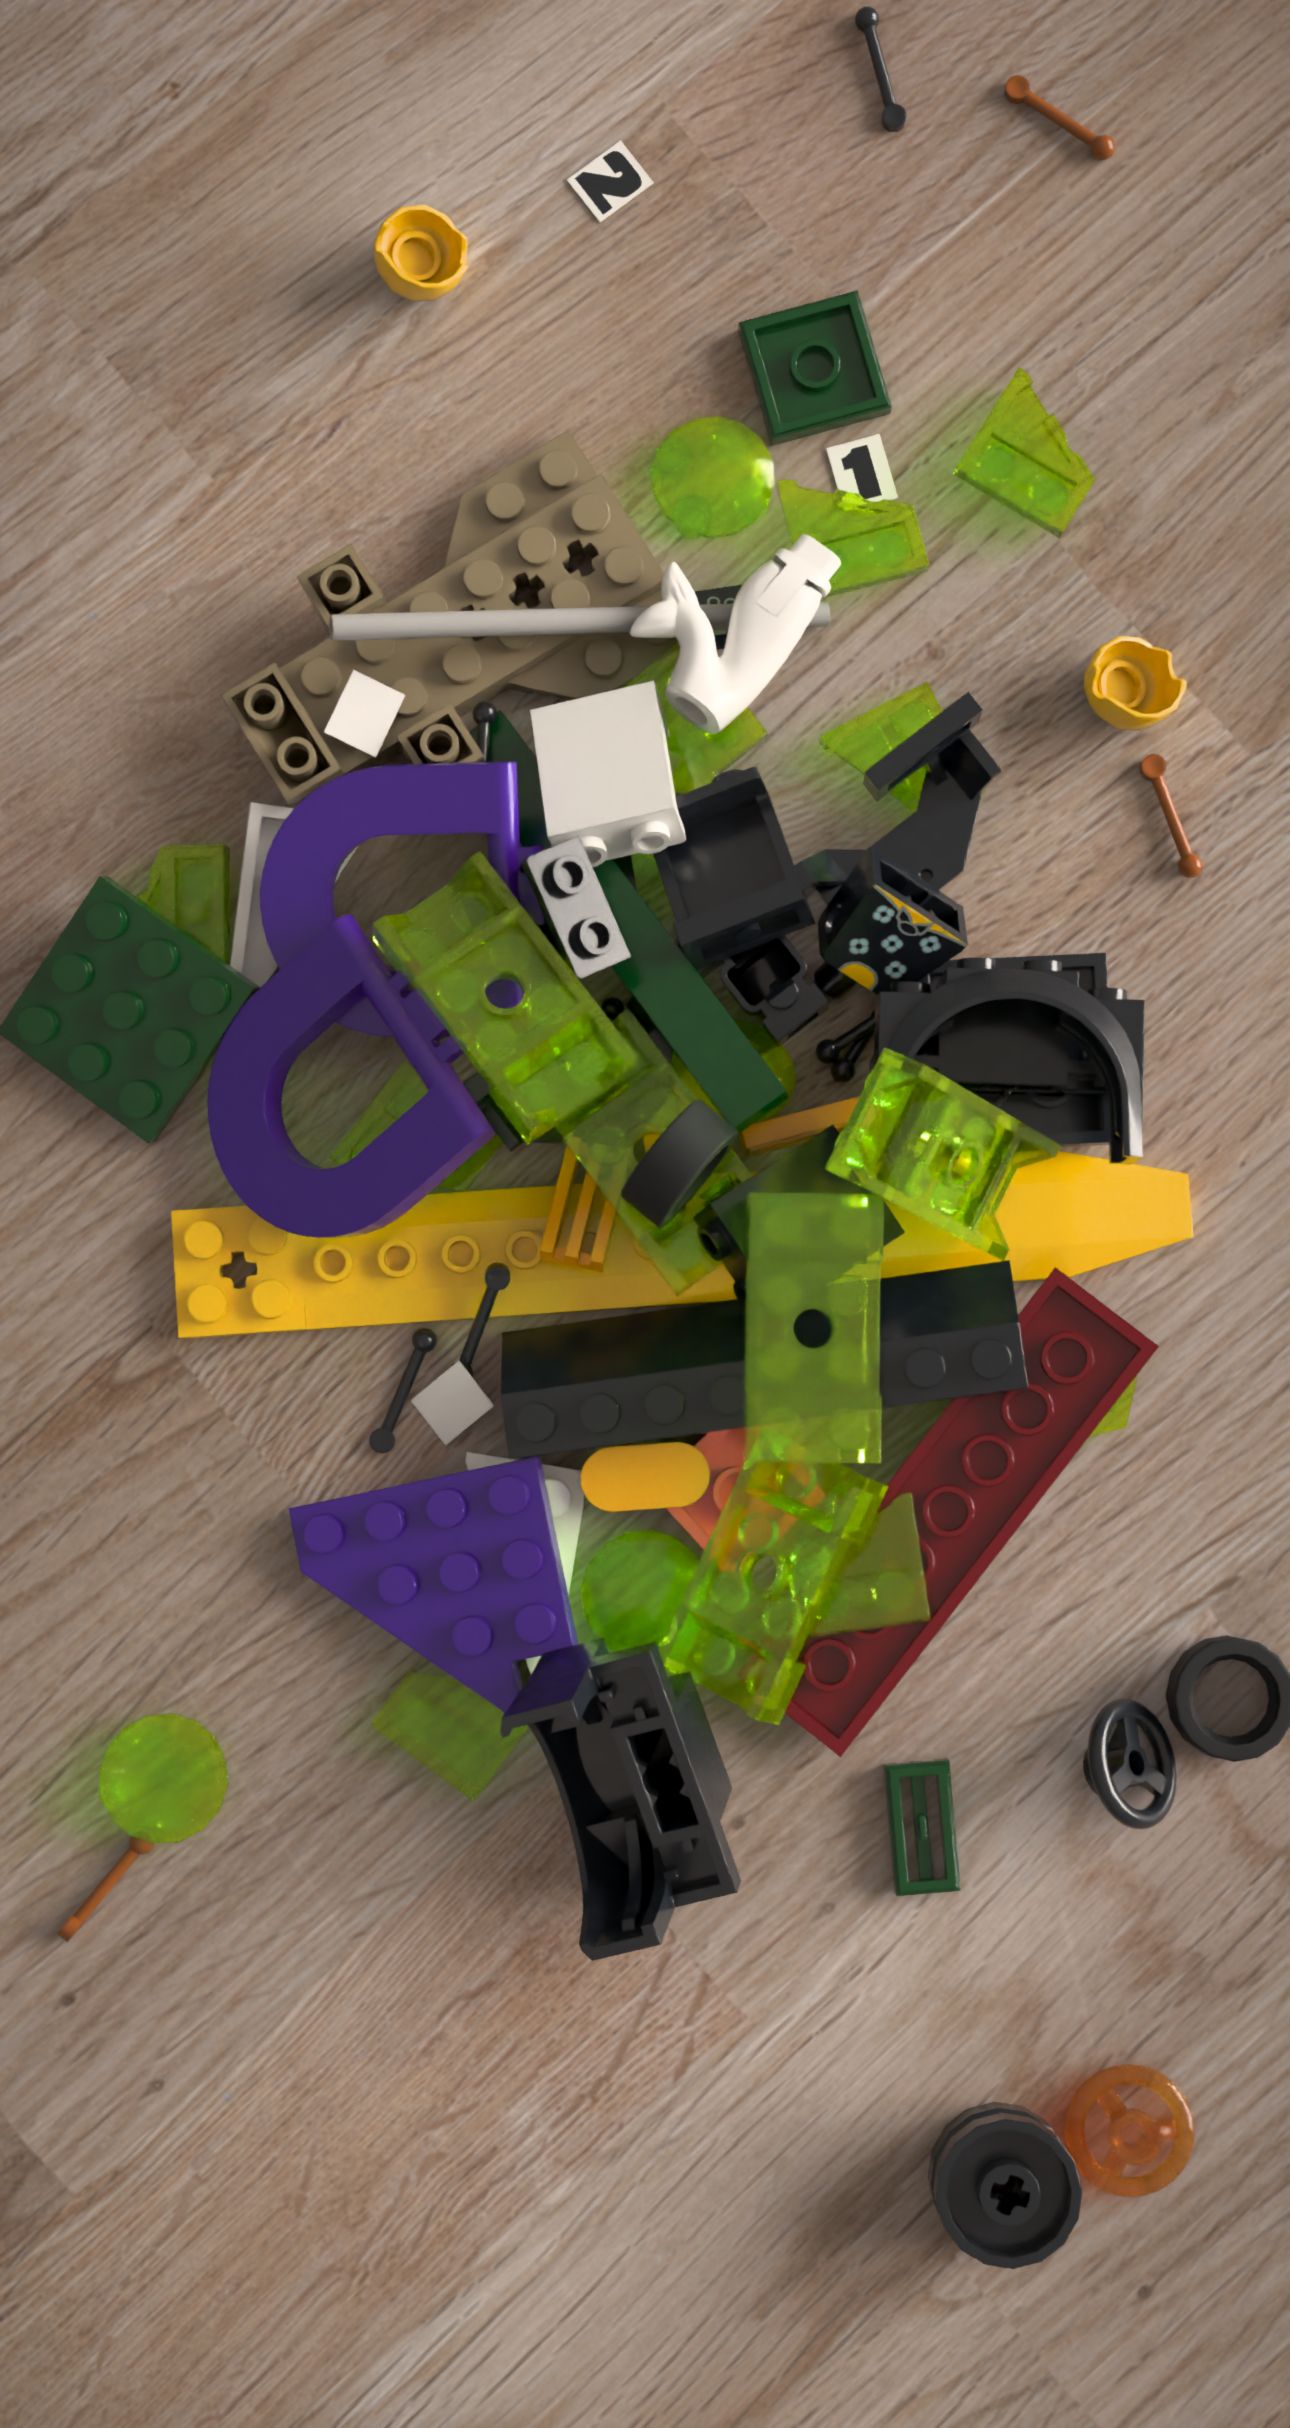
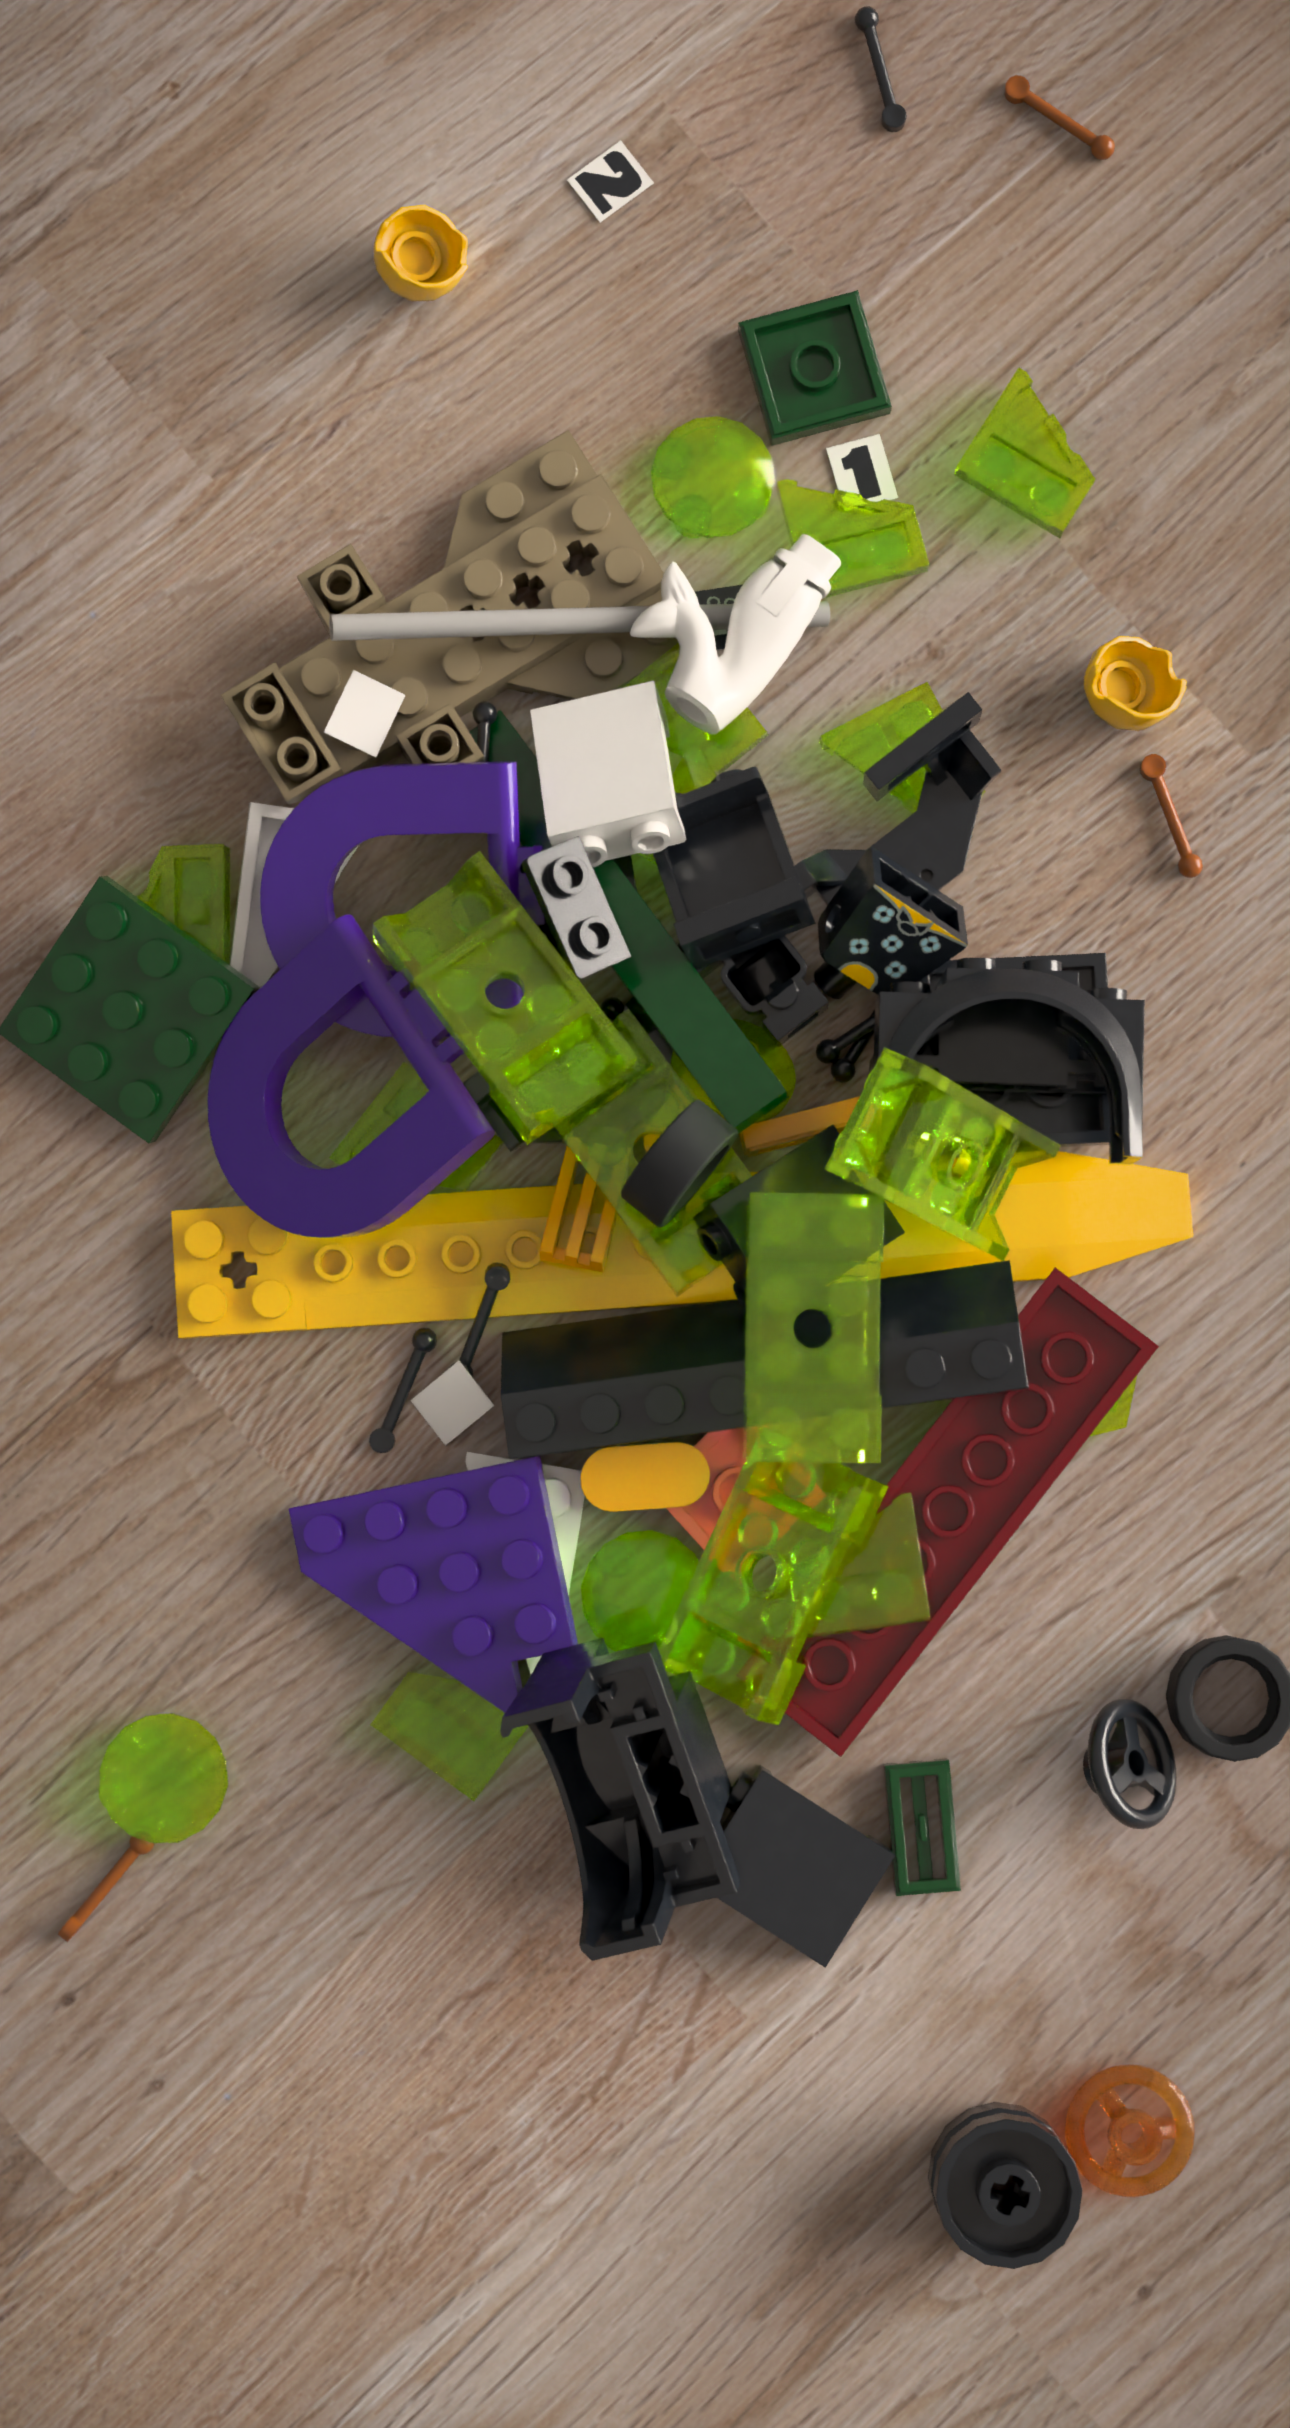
(798, 1865): none -> black panel

